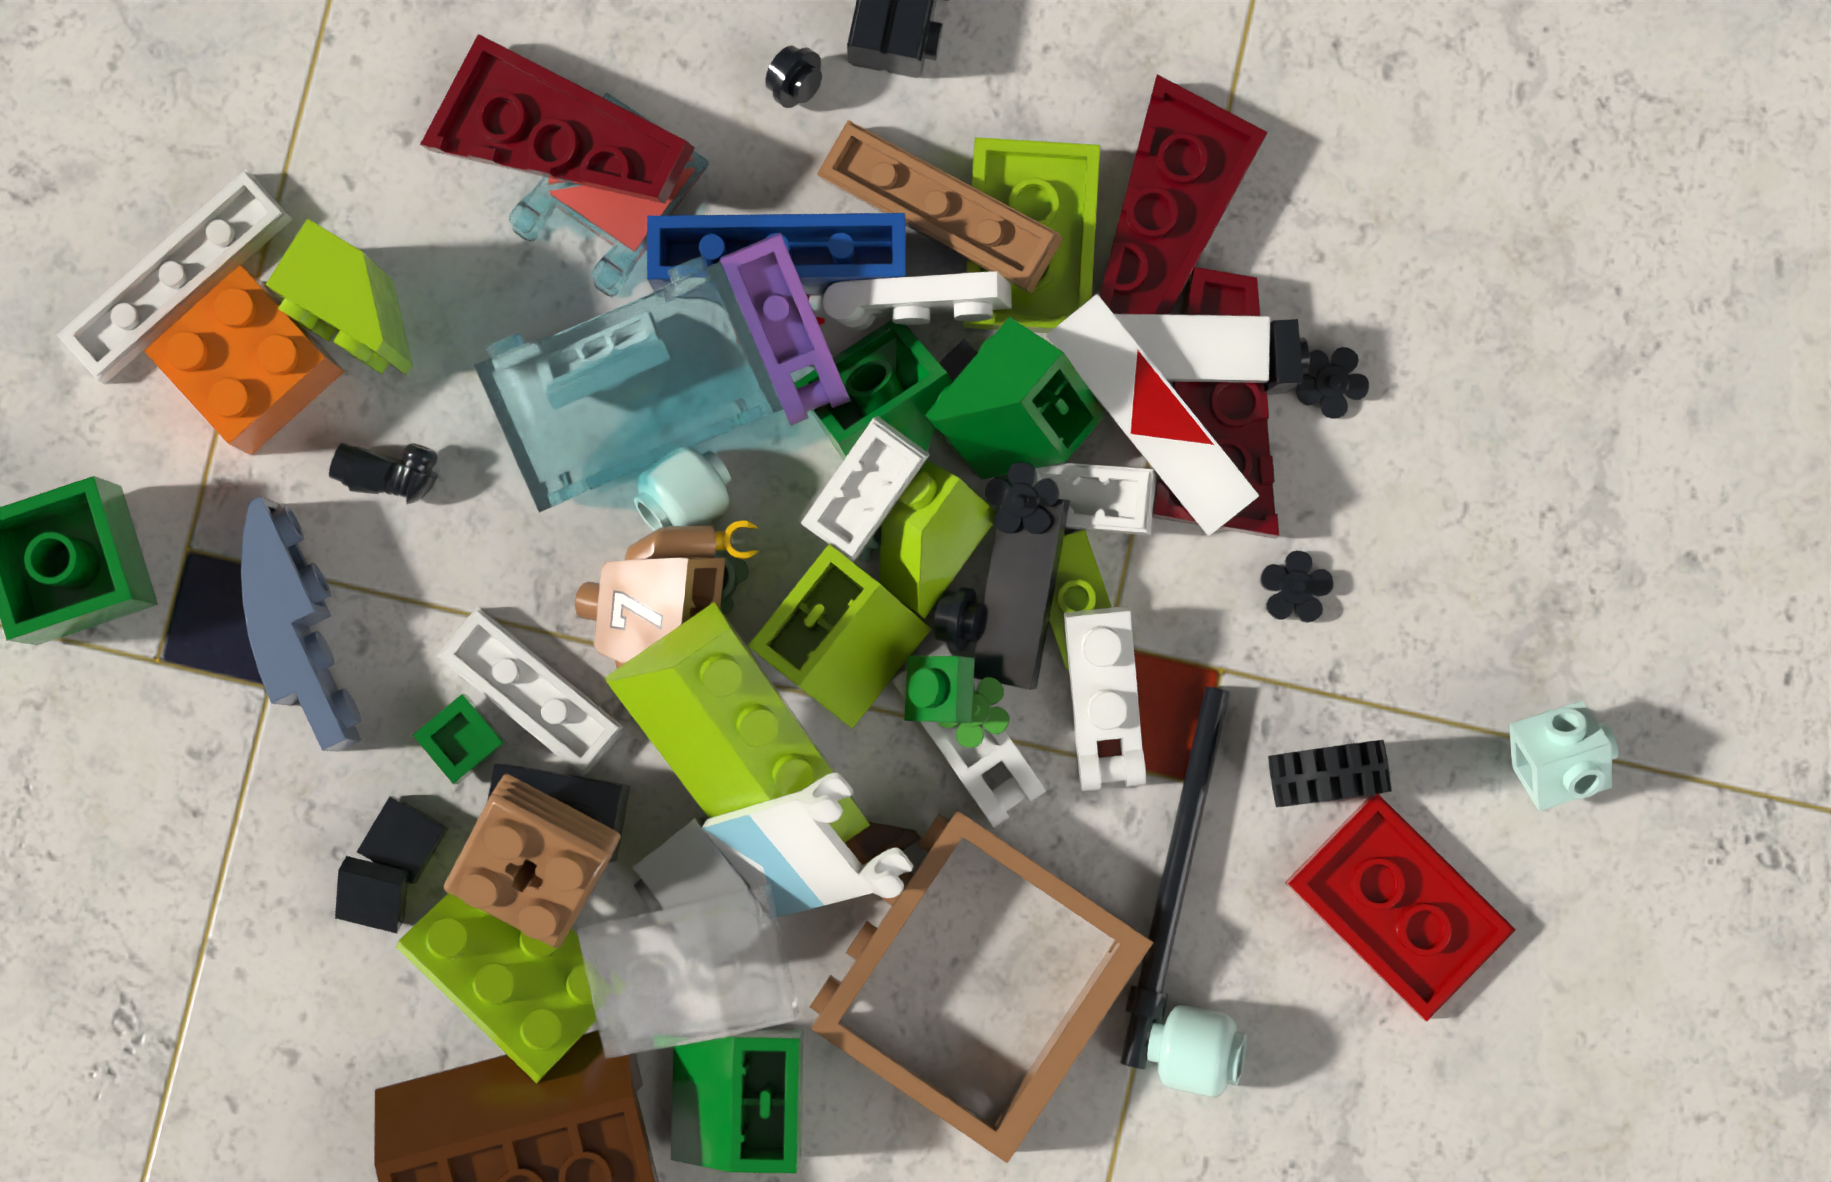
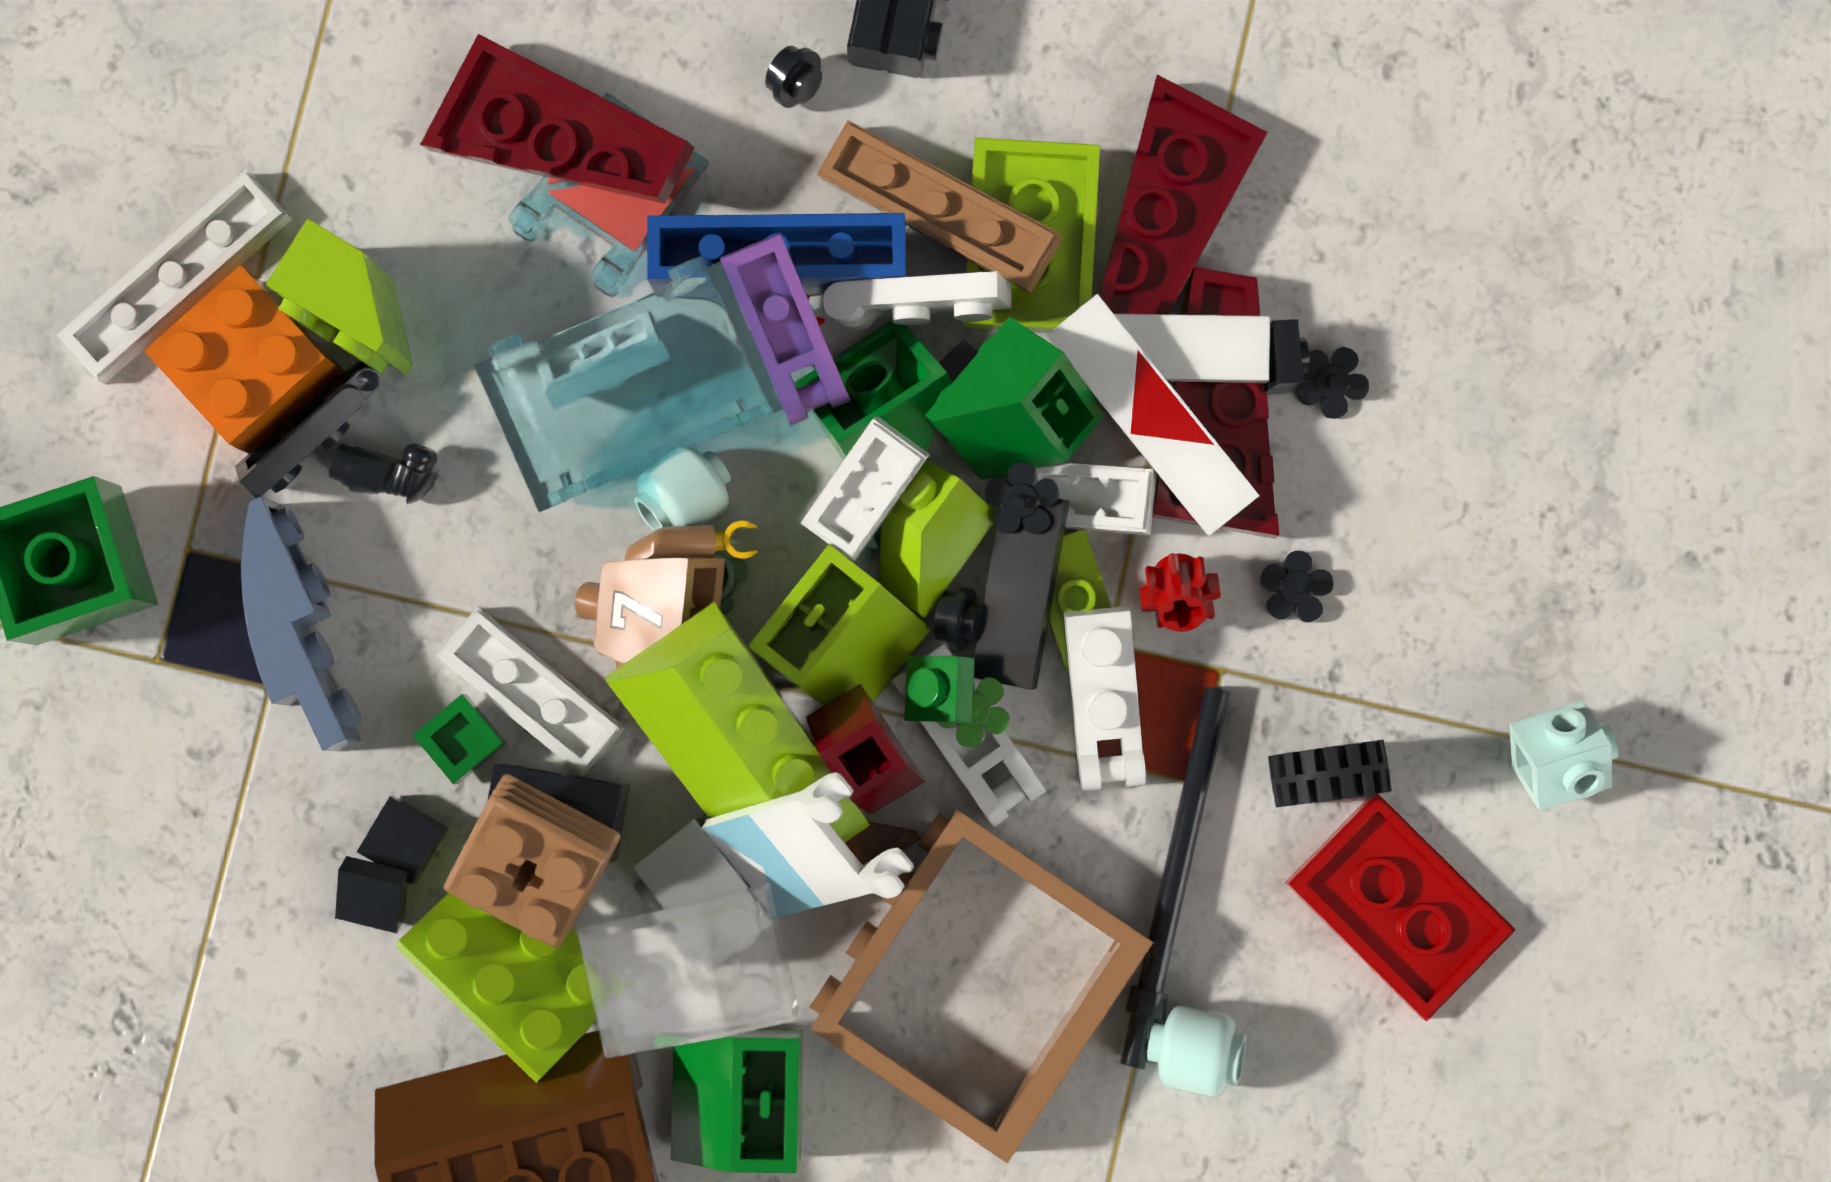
(316, 424): none -> black hinge
(863, 750): none -> dark red slope
(1180, 592): none -> red gear

